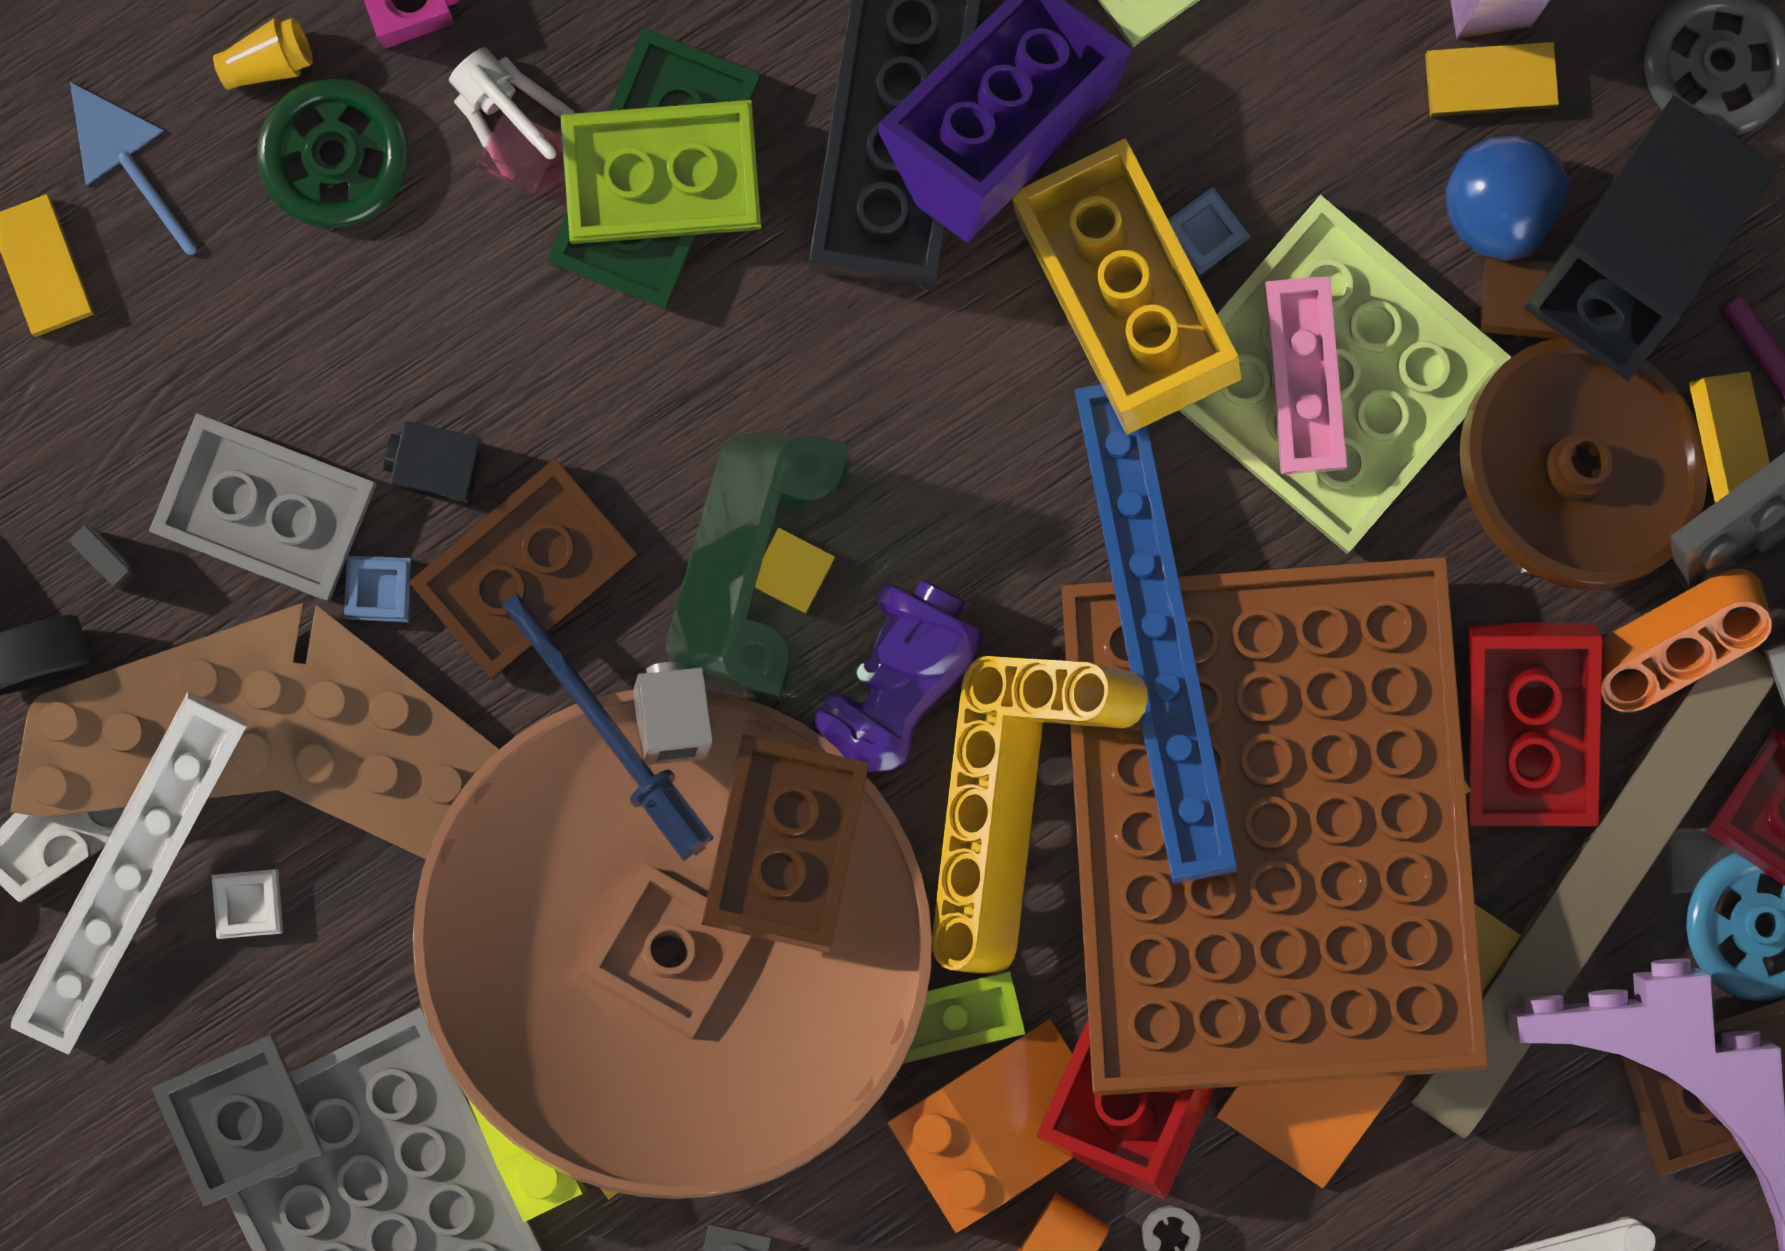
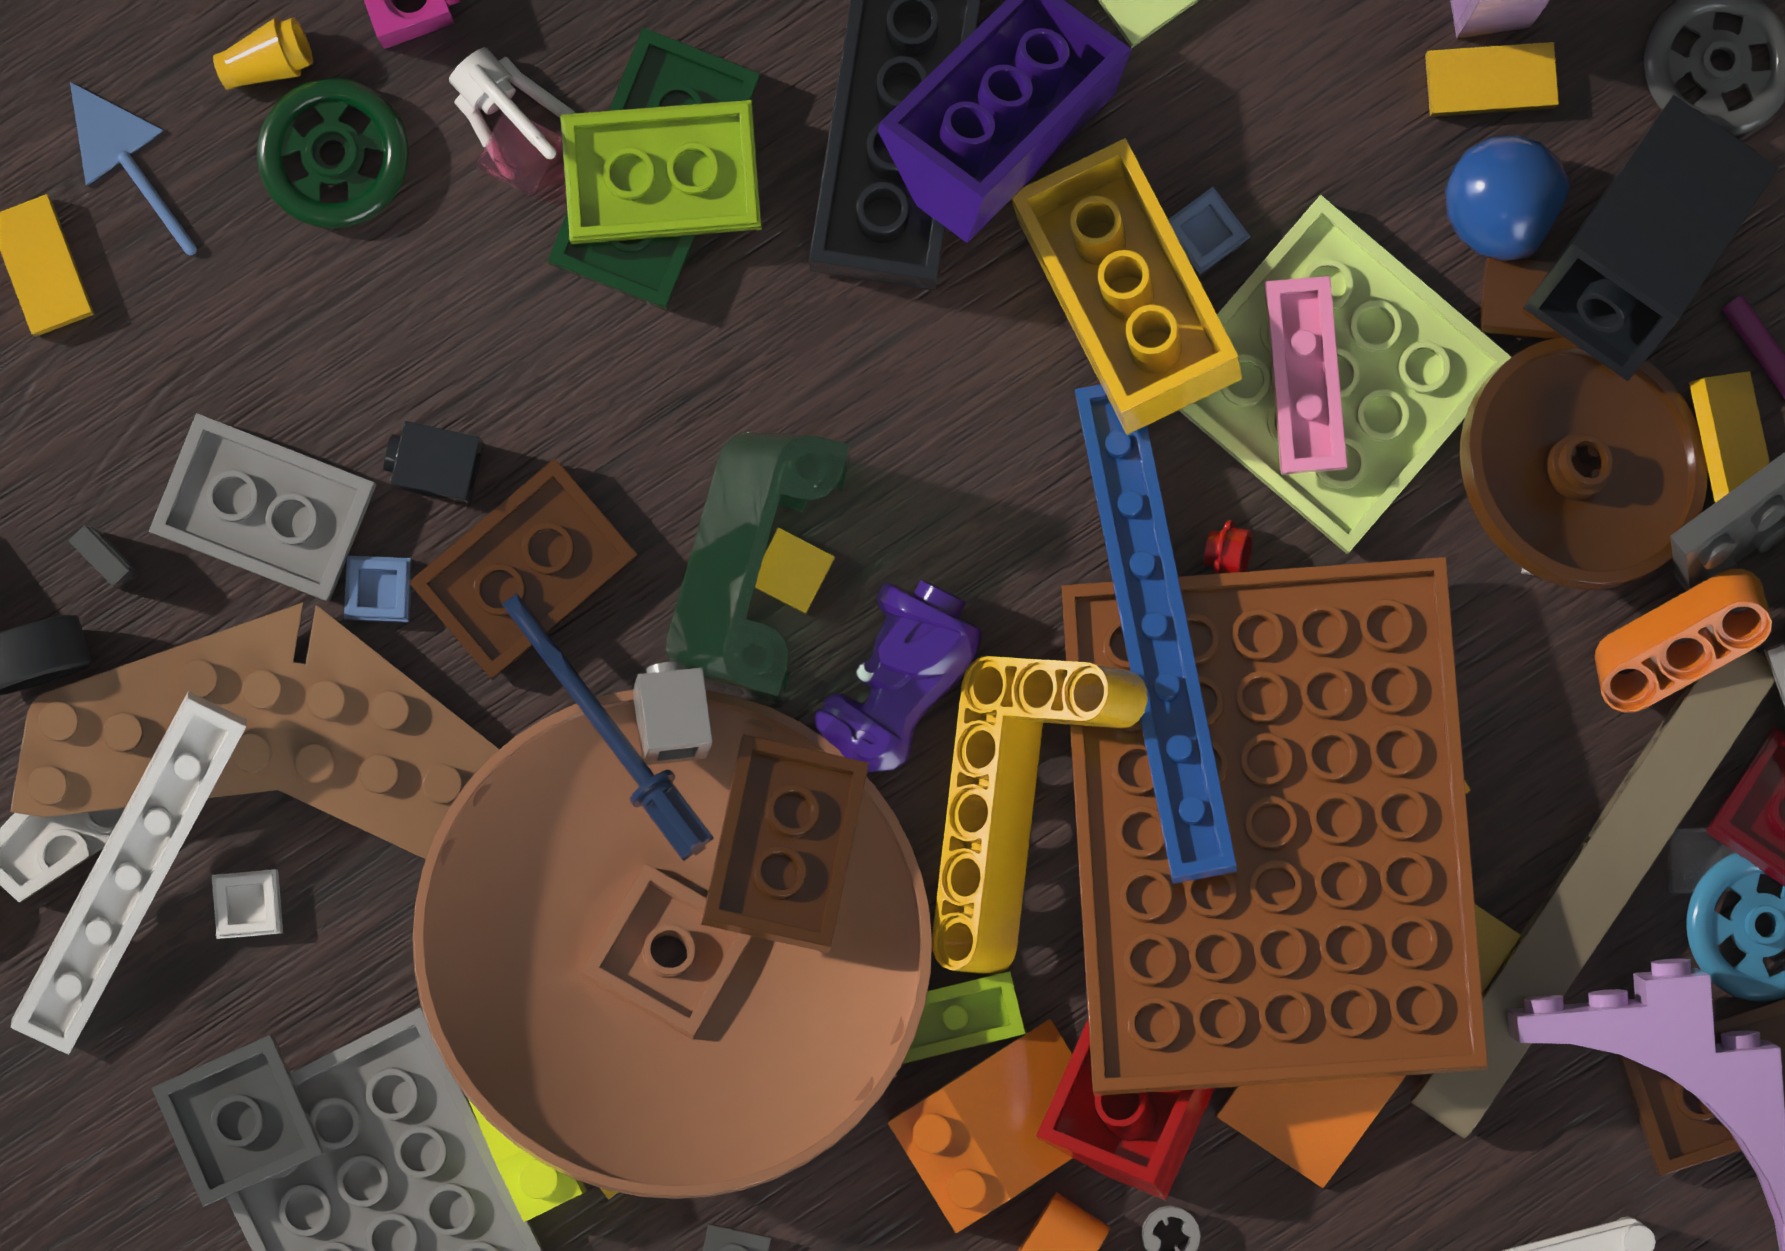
(1228, 549): none -> red plate
(1533, 723): red slope -> none

